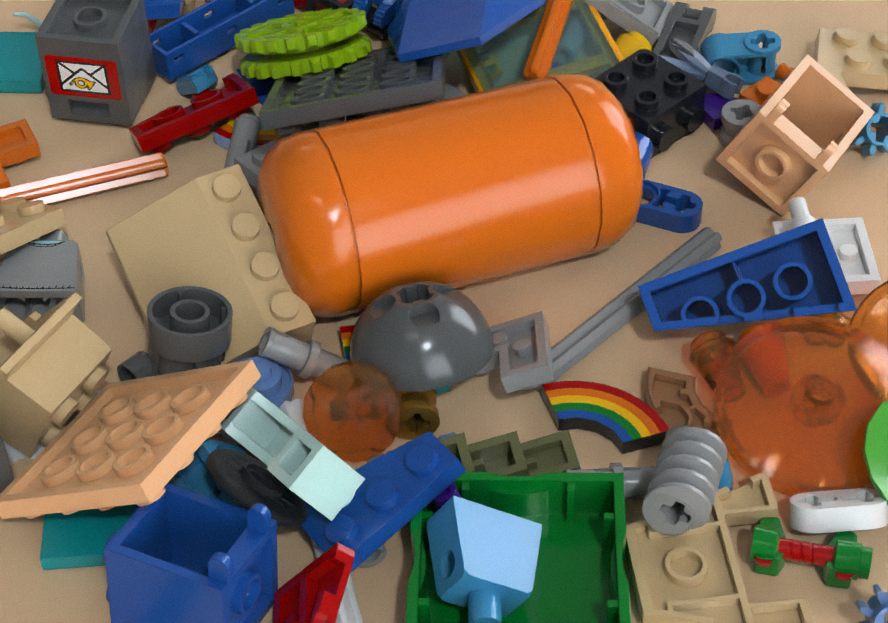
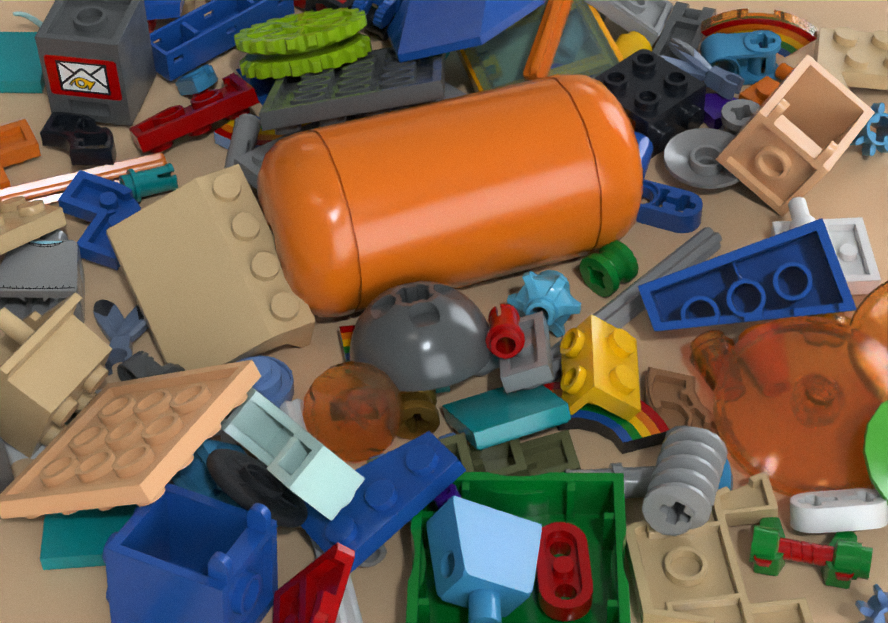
(81, 137): none -> black tile
(103, 205): none -> blue plate
(118, 330): none -> sand blue piece
(150, 181): none -> teal pin
(188, 329): dark grey piece -> none
(304, 357): light grey pin -> none
(503, 416): none -> teal tile
(505, 336): none -> red pin
(546, 293): none -> medium azure rock
(564, 575): none -> red plate
(600, 368): none -> yellow bracket
(609, 268): none -> green wheel
(692, 158): none -> light grey dish
(792, 29): none -> tile

